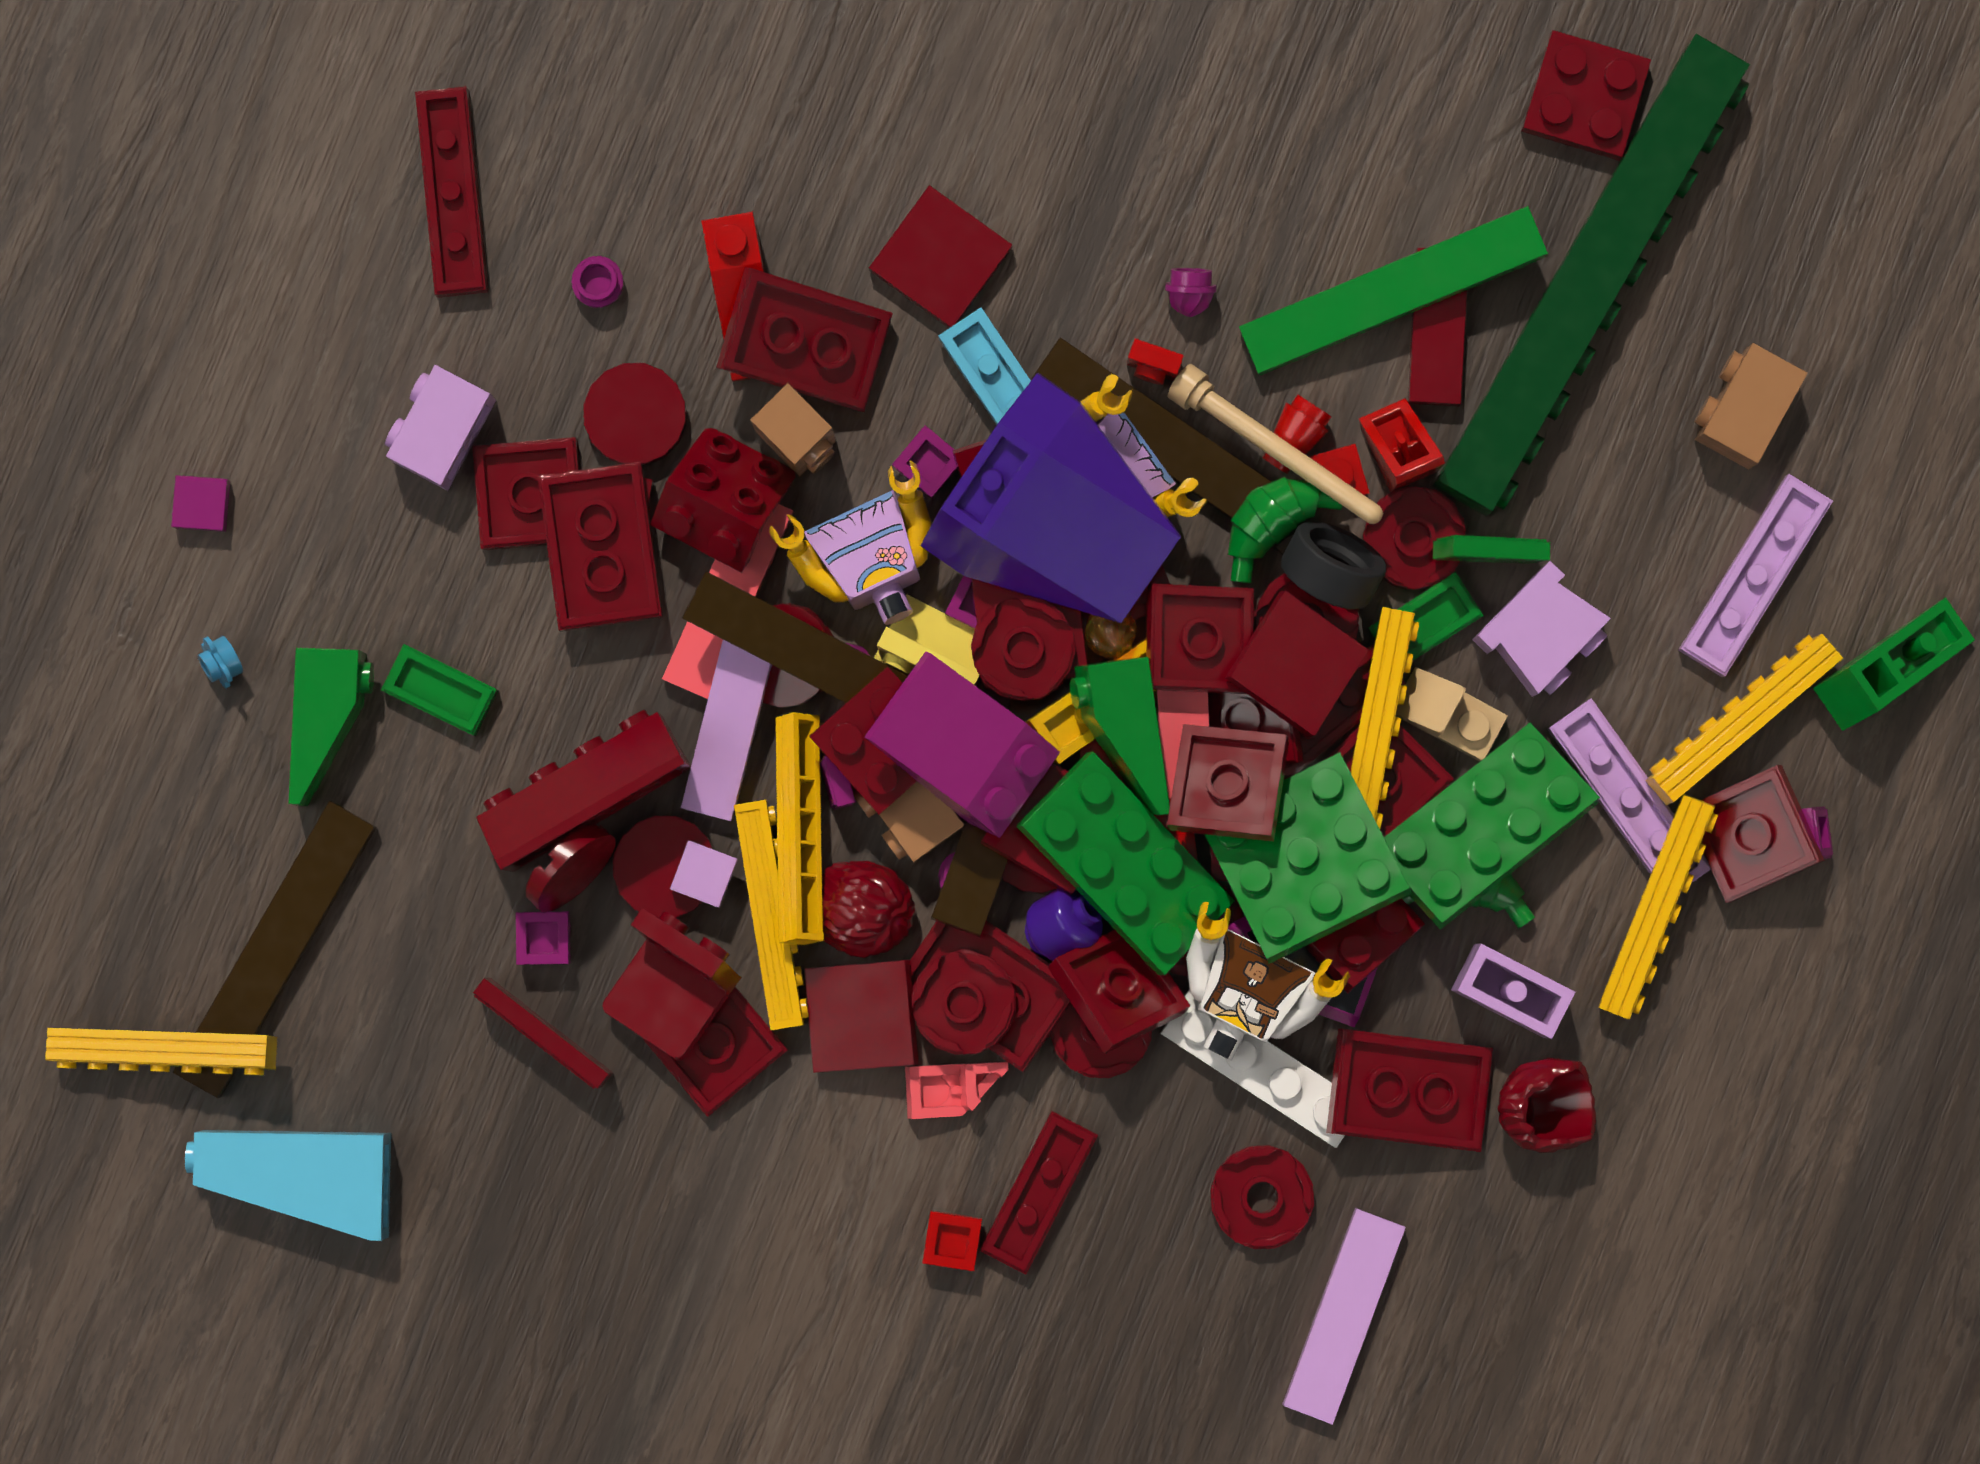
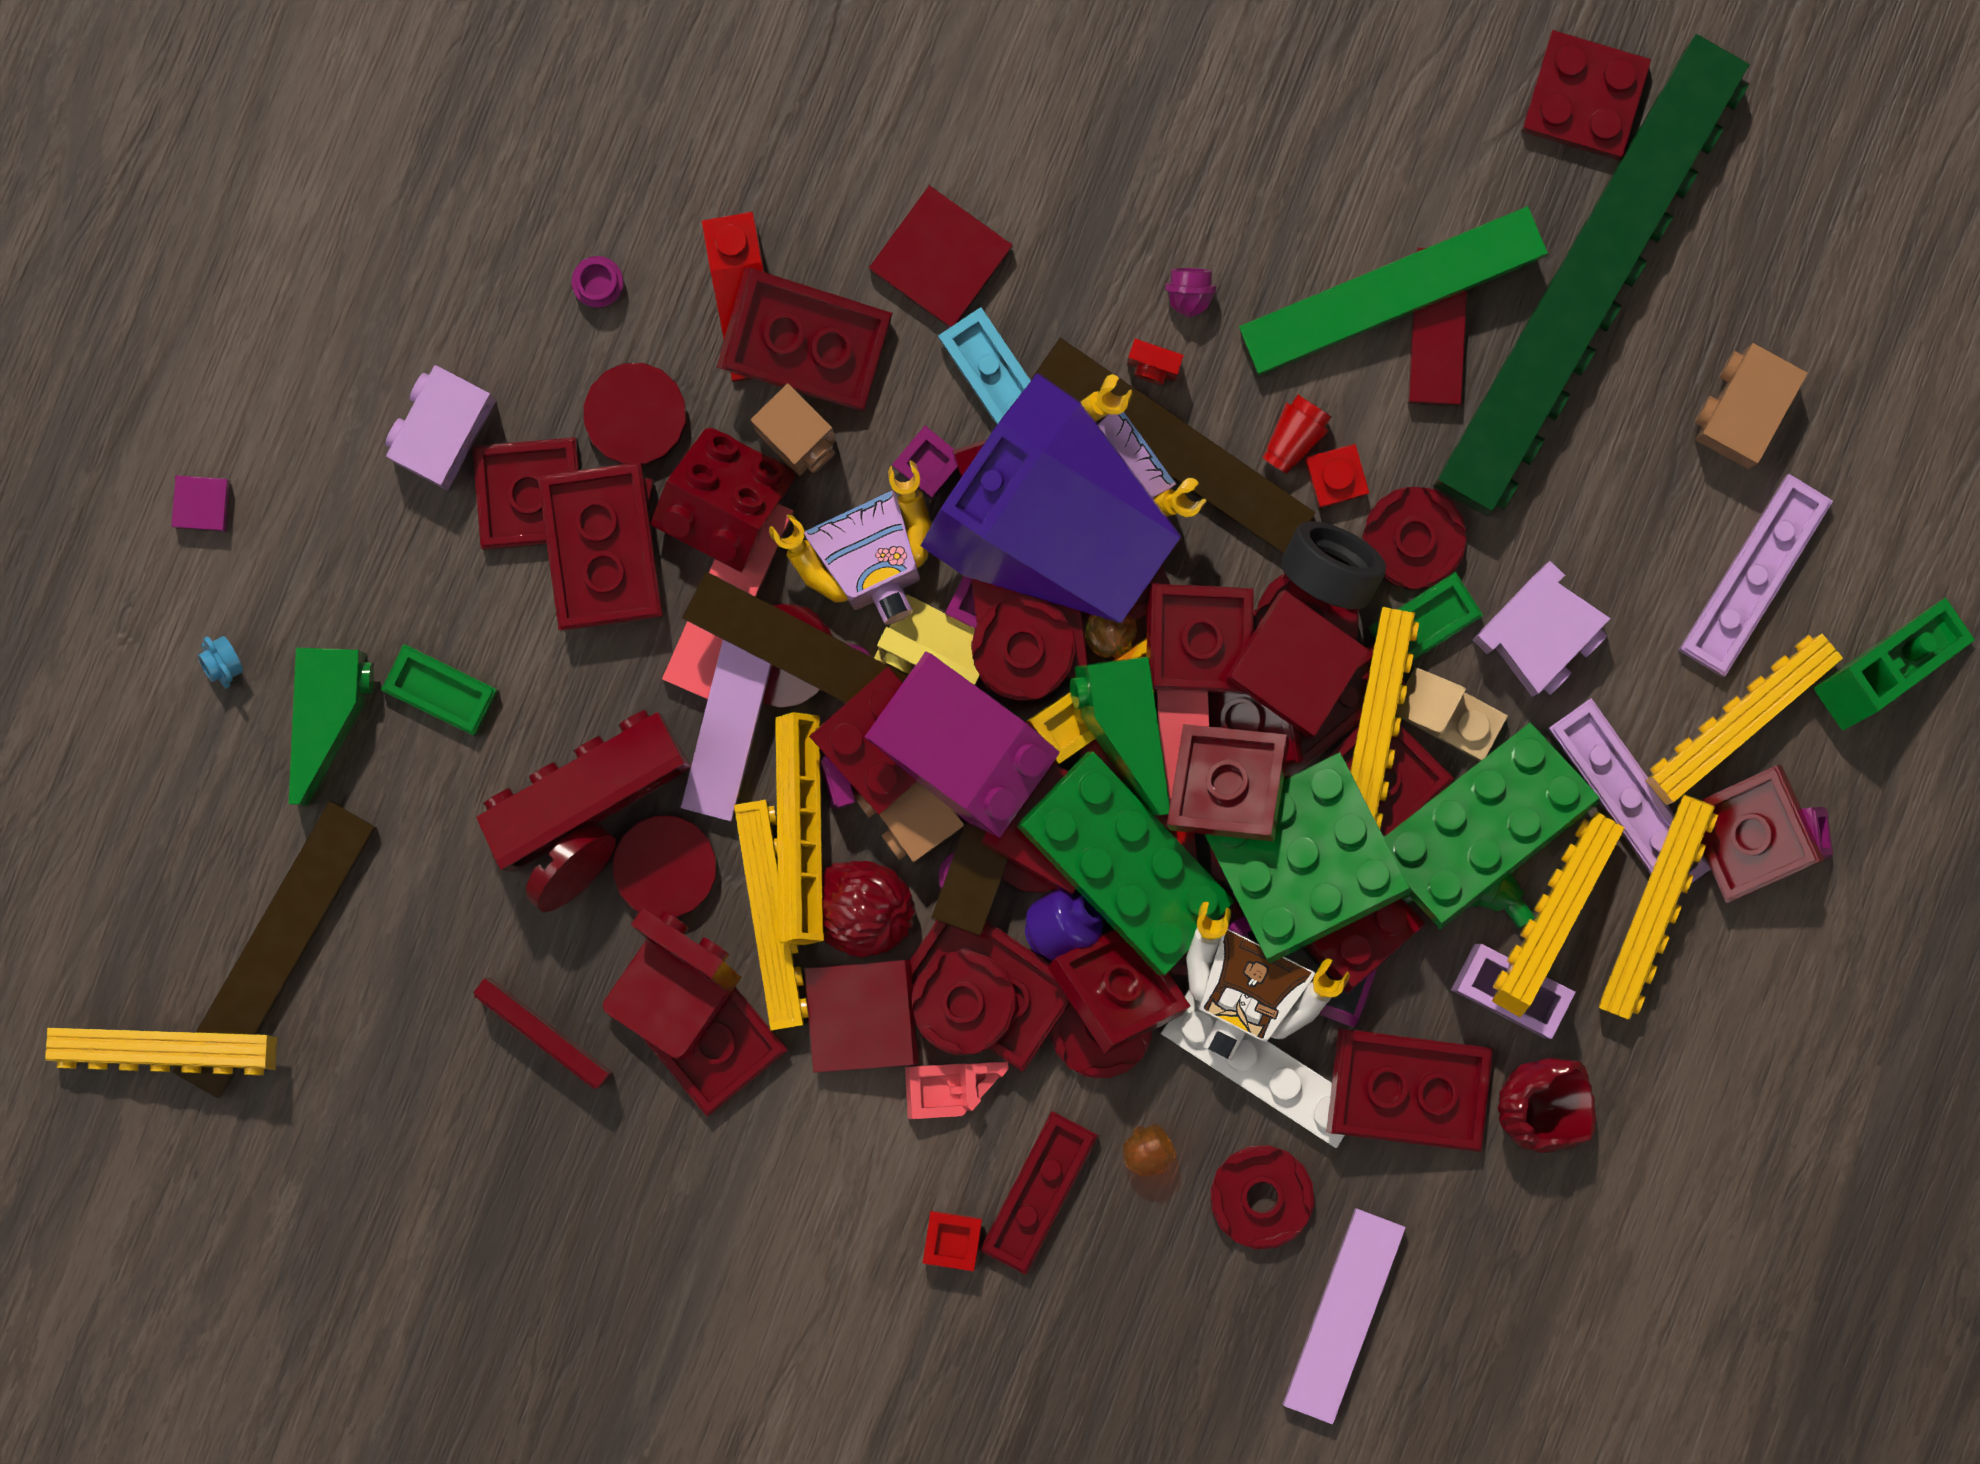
(313, 1176): medium azure slope -> none
(451, 192): dark red tile -> none
(543, 938): magenta plate -> none
(704, 874): lavender tile -> none
(1148, 1151): none -> clear orange plate
(1194, 391): tan piece -> none
(1268, 518): green piece -> none
(1401, 445): red slope -> none
(1491, 549): green tile -> none
(1556, 914): none -> yellow piece

